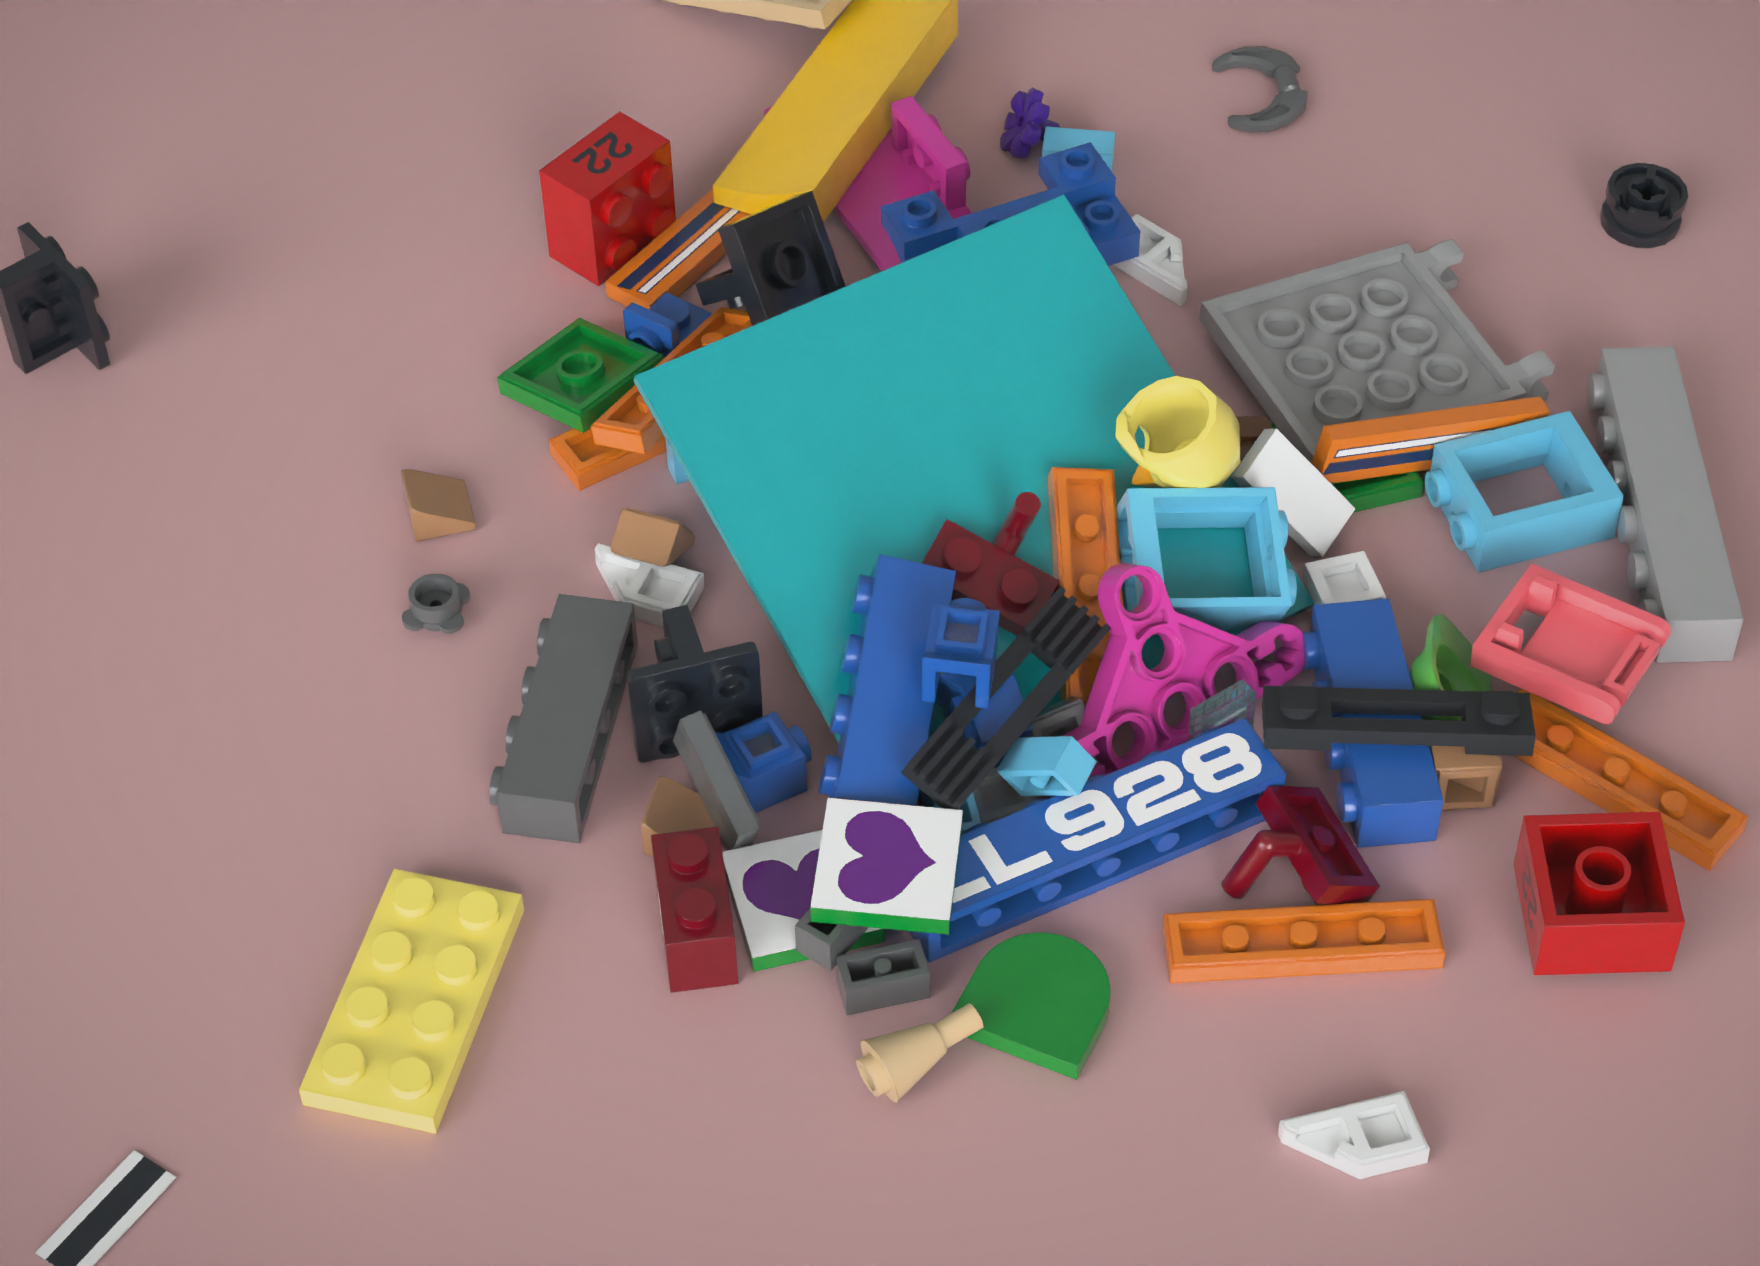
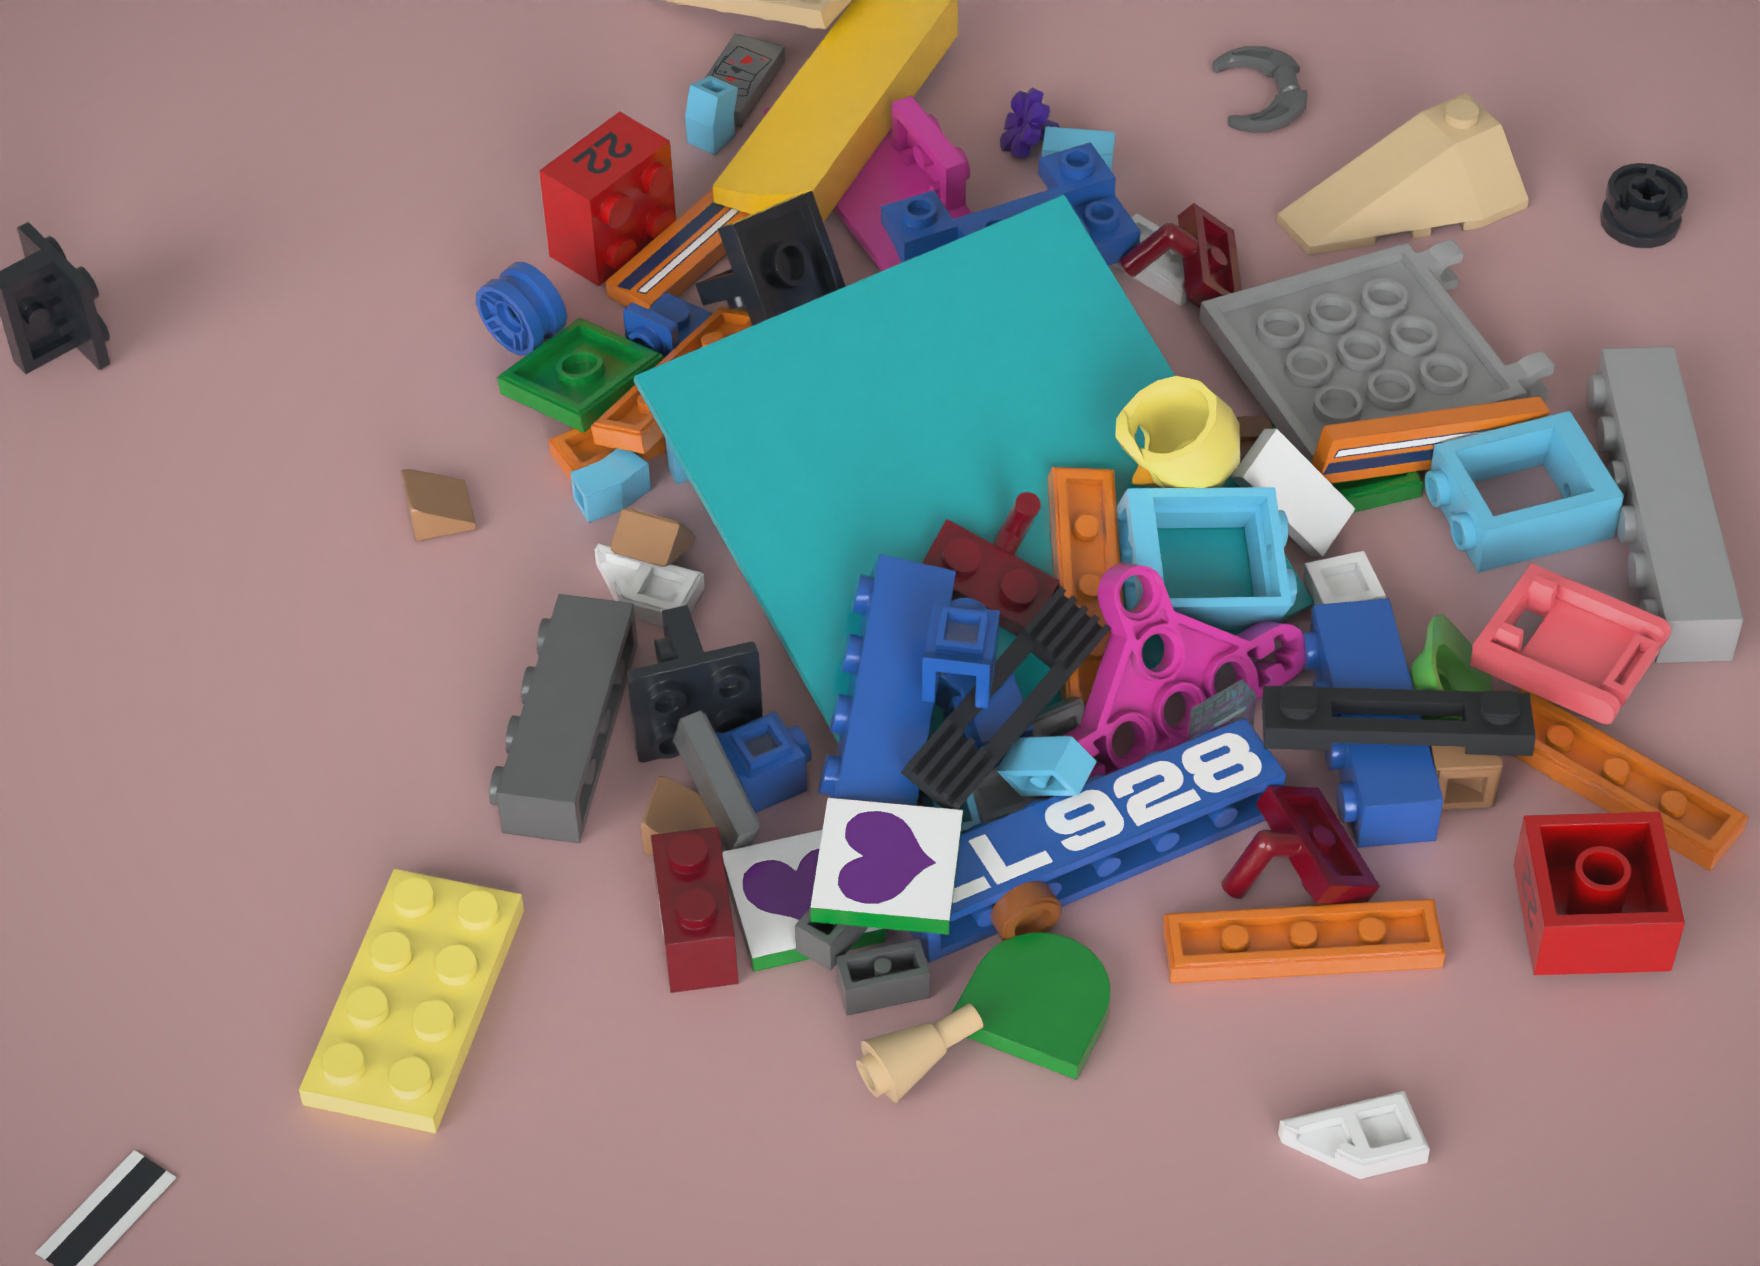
(436, 604): dark grey plate -> none
(521, 308): none -> blue wheel
(610, 484): none -> medium azure piece
(710, 114): none -> medium azure piece
(750, 67): none -> dark grey tile
(1025, 910): none -> dark orange tile
(1206, 253): none -> dark red plate
(1426, 174): none -> tan wedge

